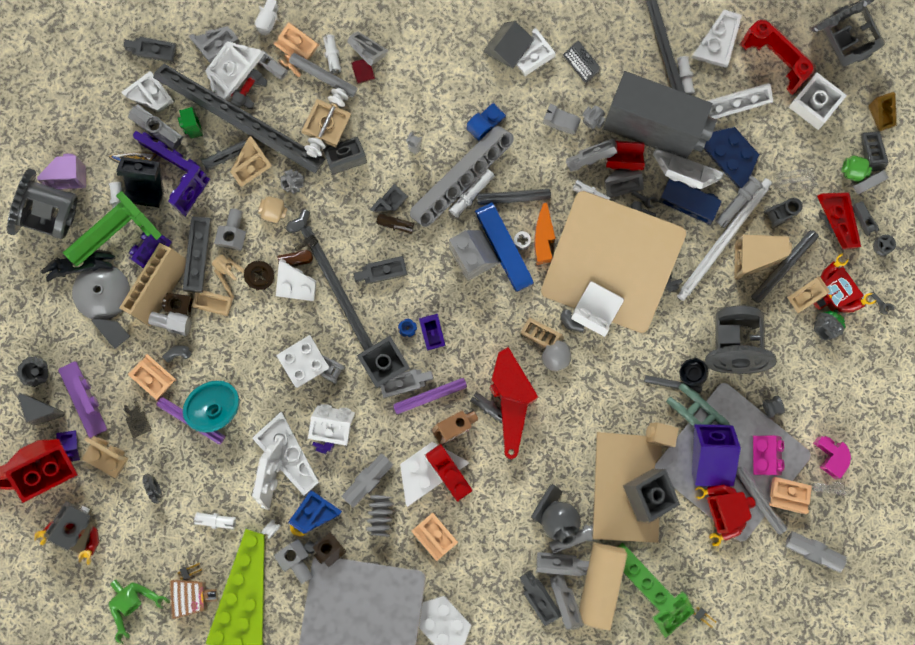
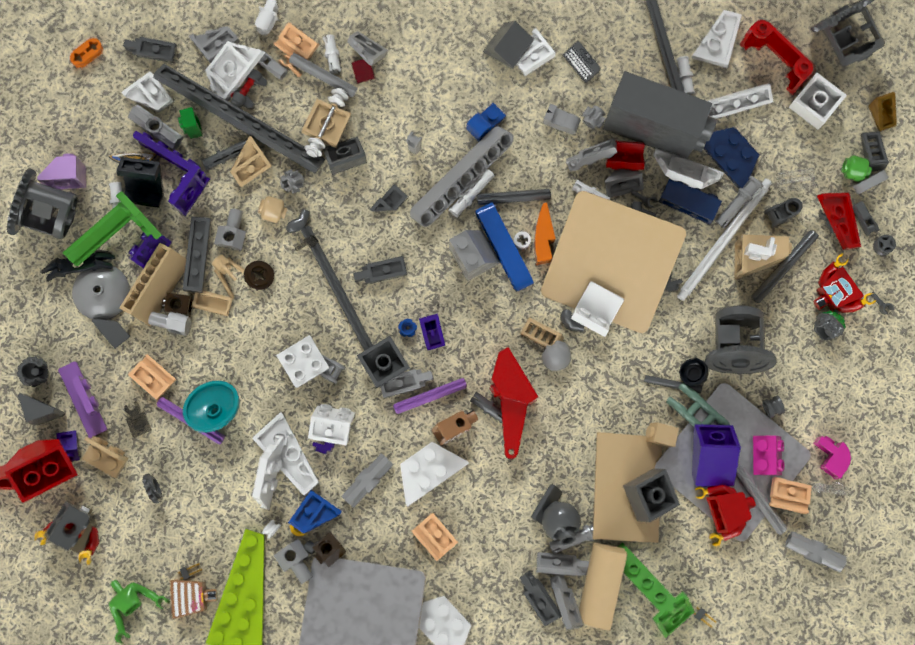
(86, 53): none -> orange beam
(177, 350): dark grey arm -> none
(215, 521): white pin -> none
(294, 284): white wing -> none
(299, 258): reddish brown bar -> none
(380, 515): light grey piece -> none
(394, 223): dark brown axle -> none
(448, 472): red plate -> none
(759, 252): none -> white bracket
(808, 294): tan plate -> none

